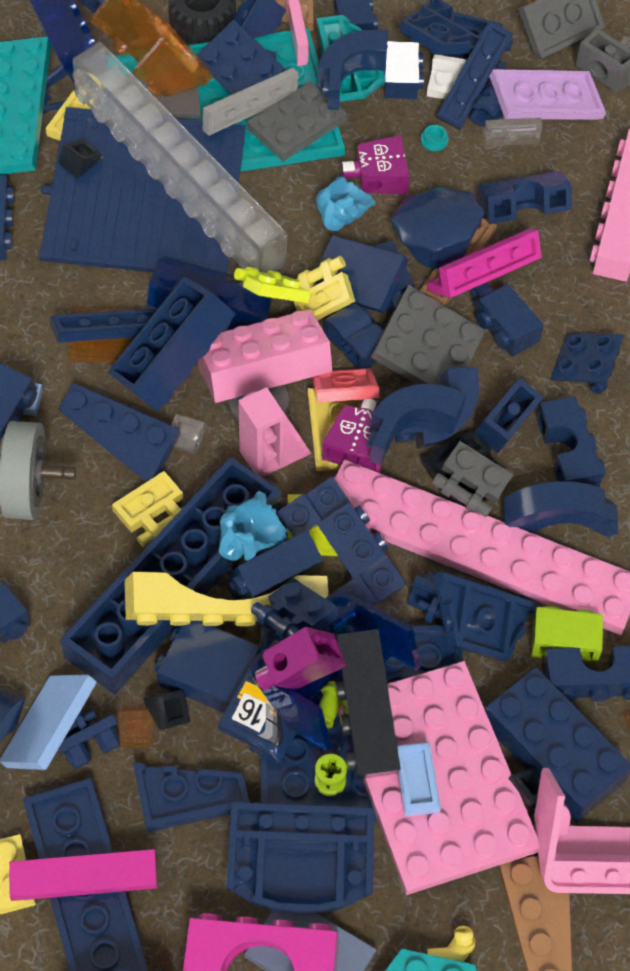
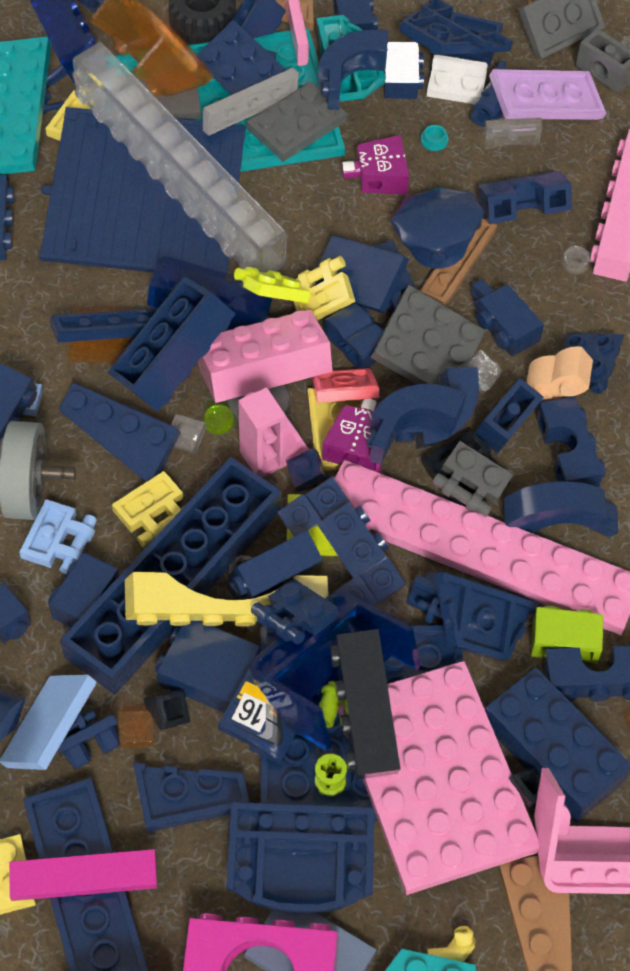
(49, 532): none -> light blue plate
(79, 157): black slope -> none
(81, 589): none -> dark blue brick
(219, 419): none -> clear neon green plate
(250, 529): dark azure hair -> none
(300, 659): magenta torso -> none
(306, 469): none -> dark blue plate
(342, 203): dark azure hair -> none
(417, 780): light blue tile -> none
(474, 75): dark blue tile -> none
(487, 264): dark pink fence -> none
(487, 370): none -> clear plate
(562, 374): none -> light nougat brick
(575, 267): none -> clear bush

